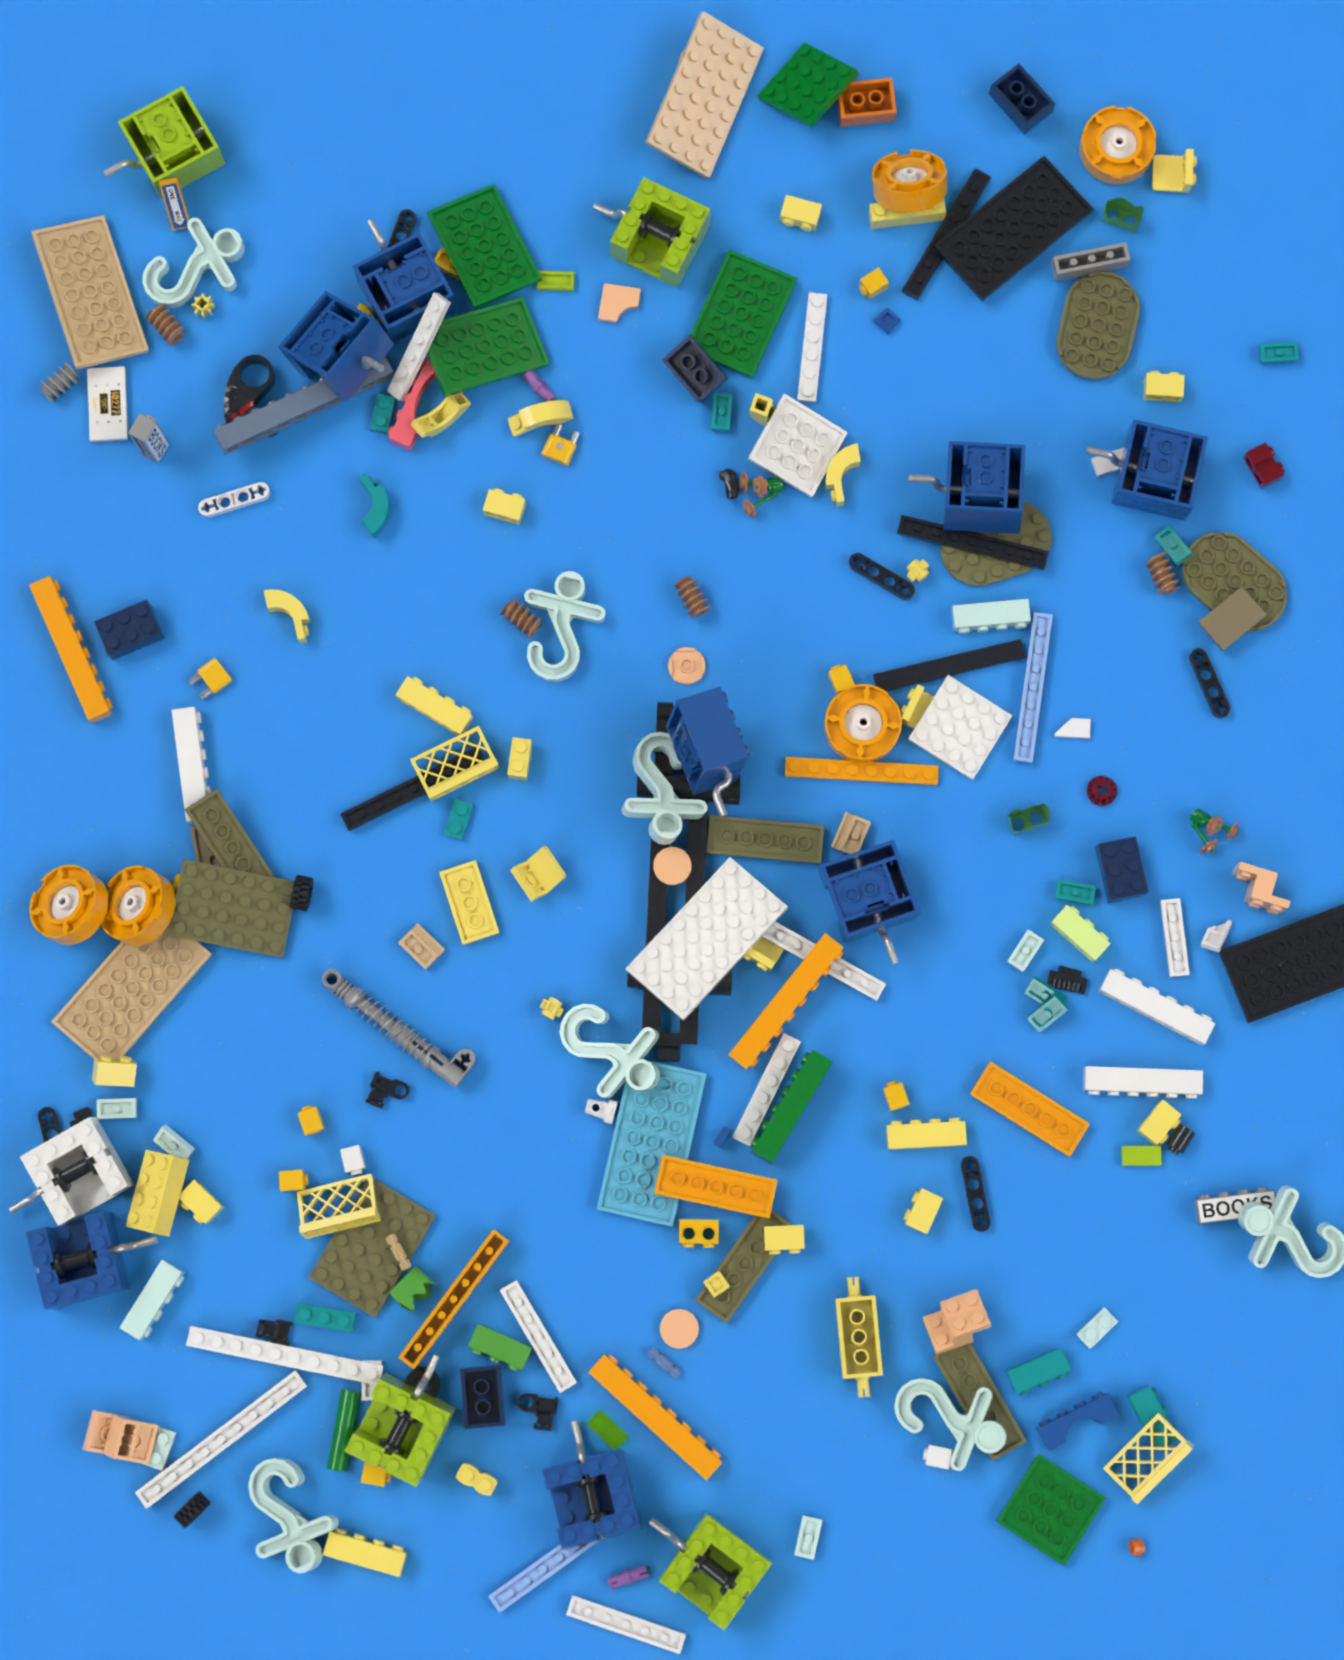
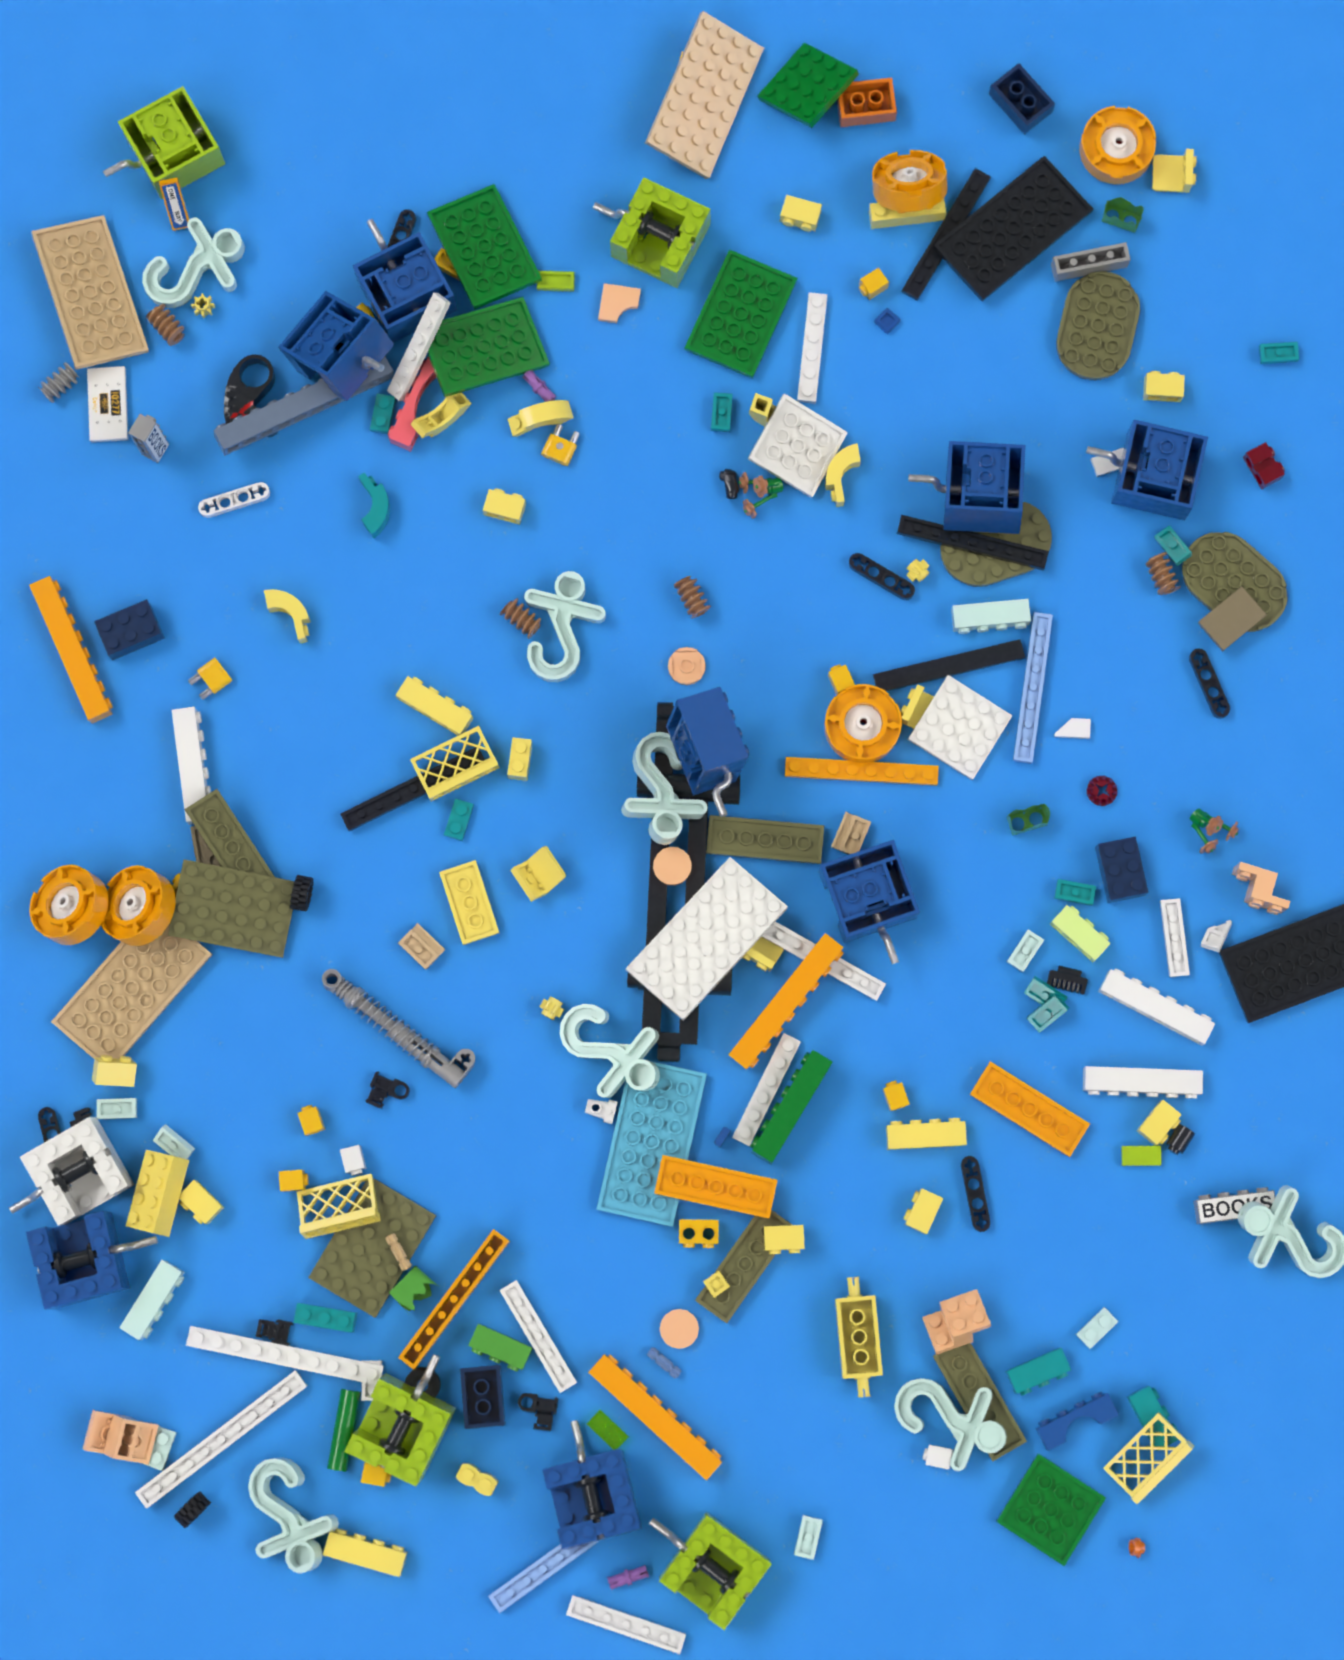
(695, 369): dark blue brick -> none

